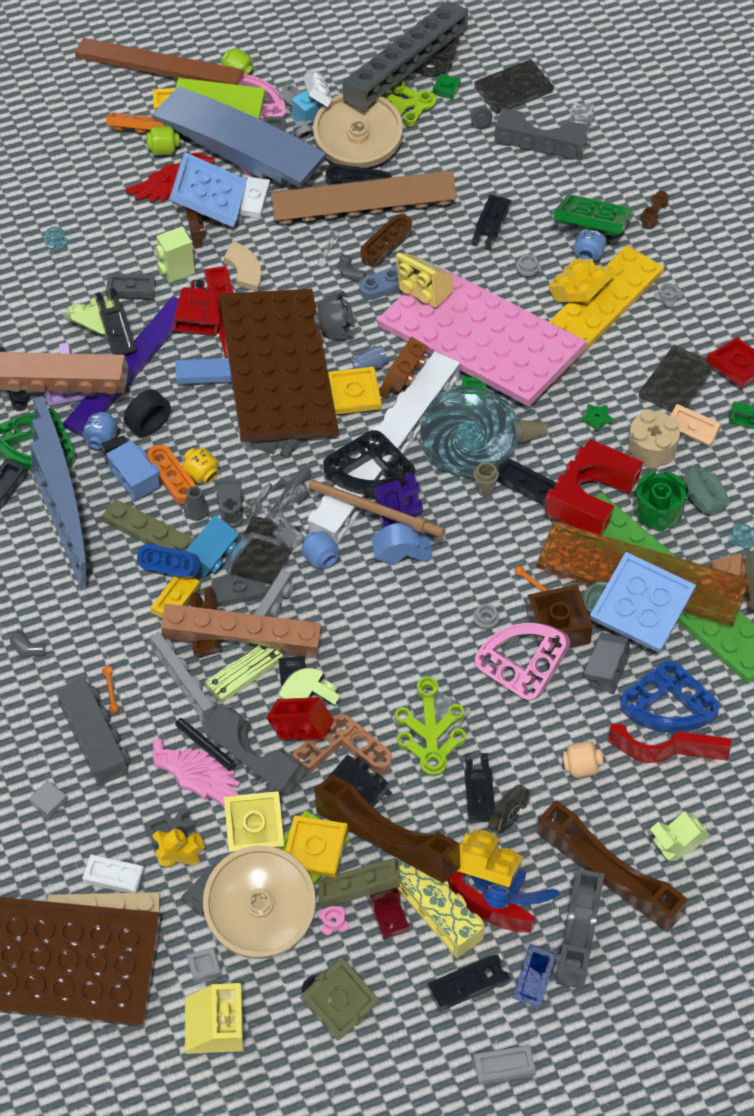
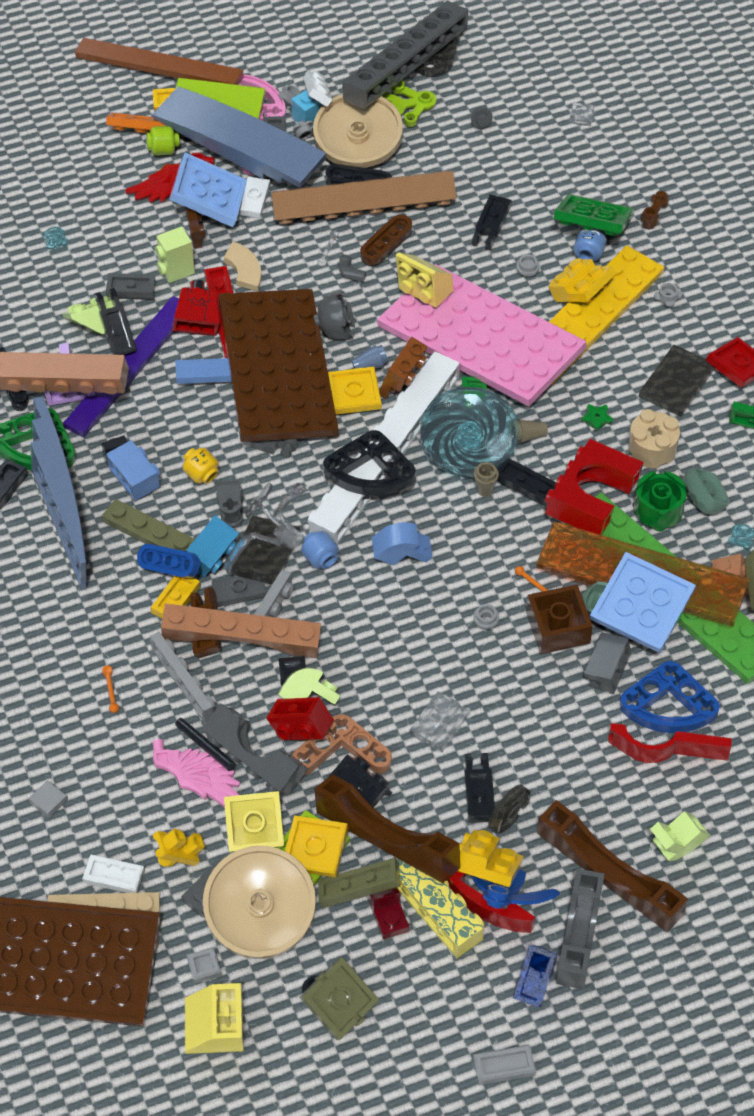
(24, 647): dark grey arm -> none
(92, 732): dark grey brick -> none
(99, 429): medium blue head -> none
(147, 413): black tyre -> none
(166, 824): dark grey plate -> none
(169, 467): orange plate -> none
(195, 504): dark grey cone -> none
(238, 59): lime head -> none
(242, 672): yellowish green tile -> none
(288, 483): dark grey piece -> none
(330, 913): bright pink plate -> none
(382, 284): sand blue plate -> none
(393, 496): dark purple plate -> none
(418, 523): medium nougat bar -> none
(430, 731): lime plant -> none
(446, 86): green plate -> none
(468, 982): black plate -> none
(513, 86): clear smoke plate -> none
(522, 675): bright pink beam -> none
(564, 141): dark grey arch -> none
(582, 759): light nougat head -> none
(696, 425): light nougat plate -> none

